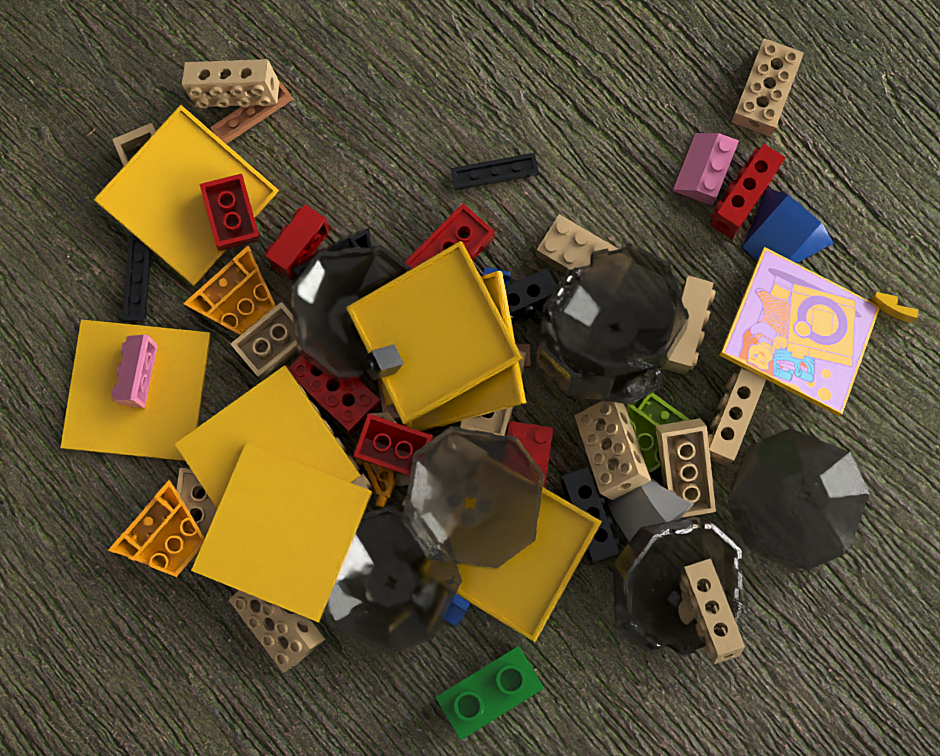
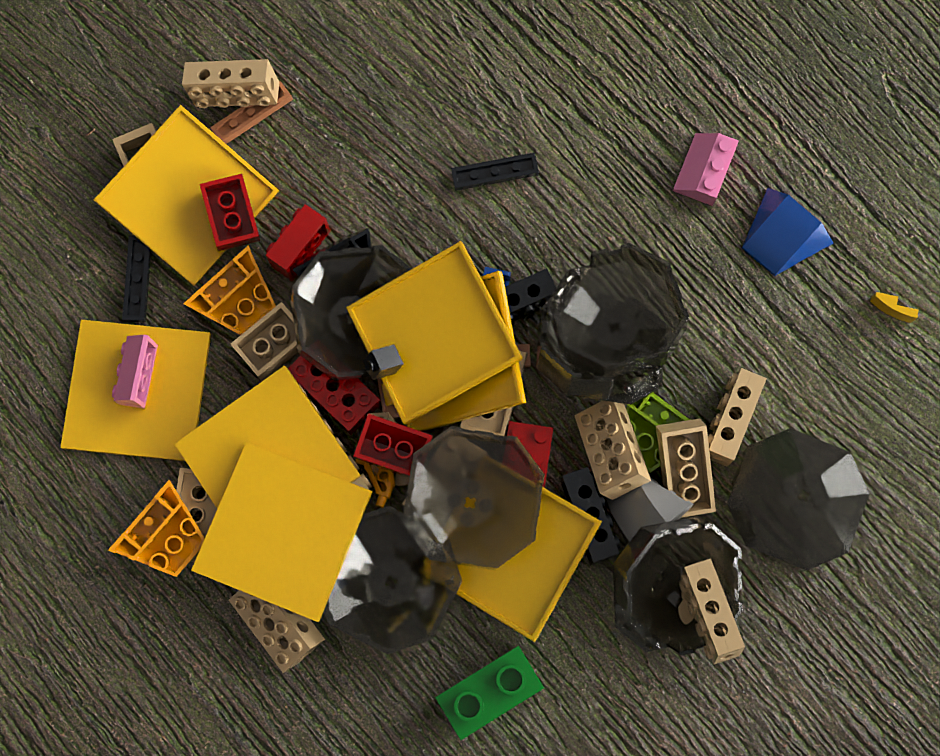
(456, 610): blue panel -> none
(460, 222): red brick -> none
(569, 245): tan brick -> none
(696, 297): tan brick -> none
(746, 190): red brick -> none
(763, 75): tan brick -> none
(800, 331): tile -> none

